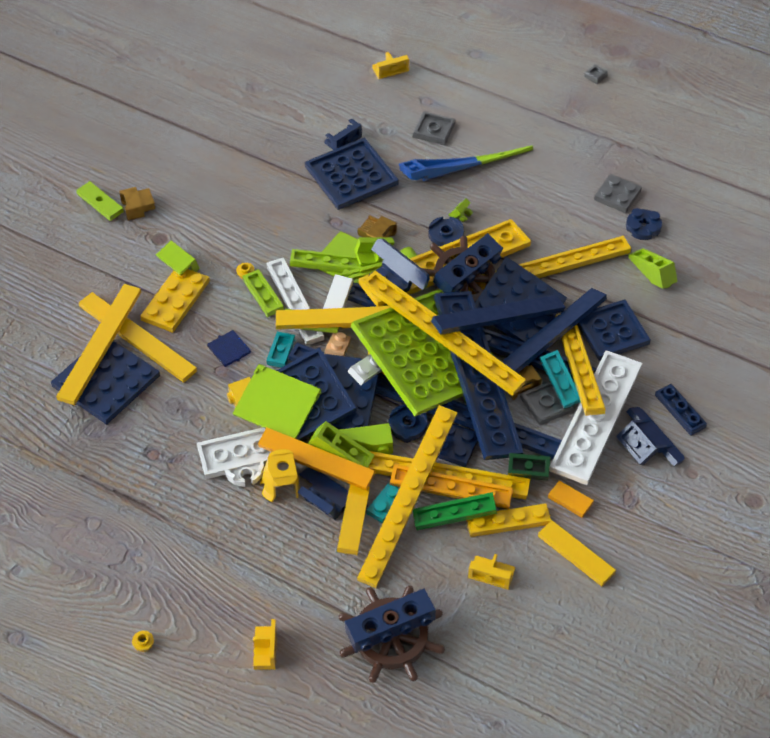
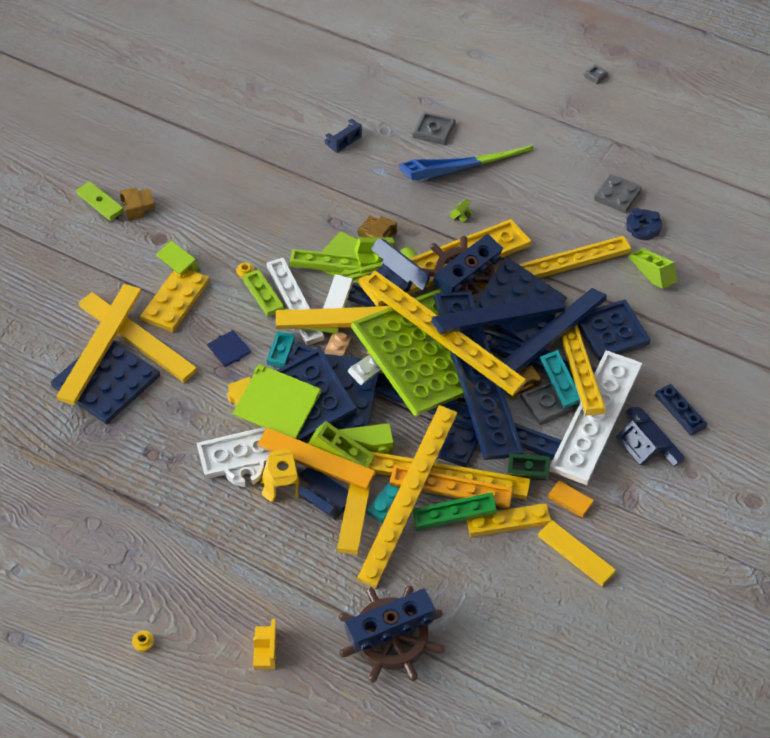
(351, 173): dark blue plate -> none
(391, 66): yellow panel -> none
(407, 432): dark blue plate -> none
(439, 225): dark blue plate -> none
(491, 571): yellow panel -> none

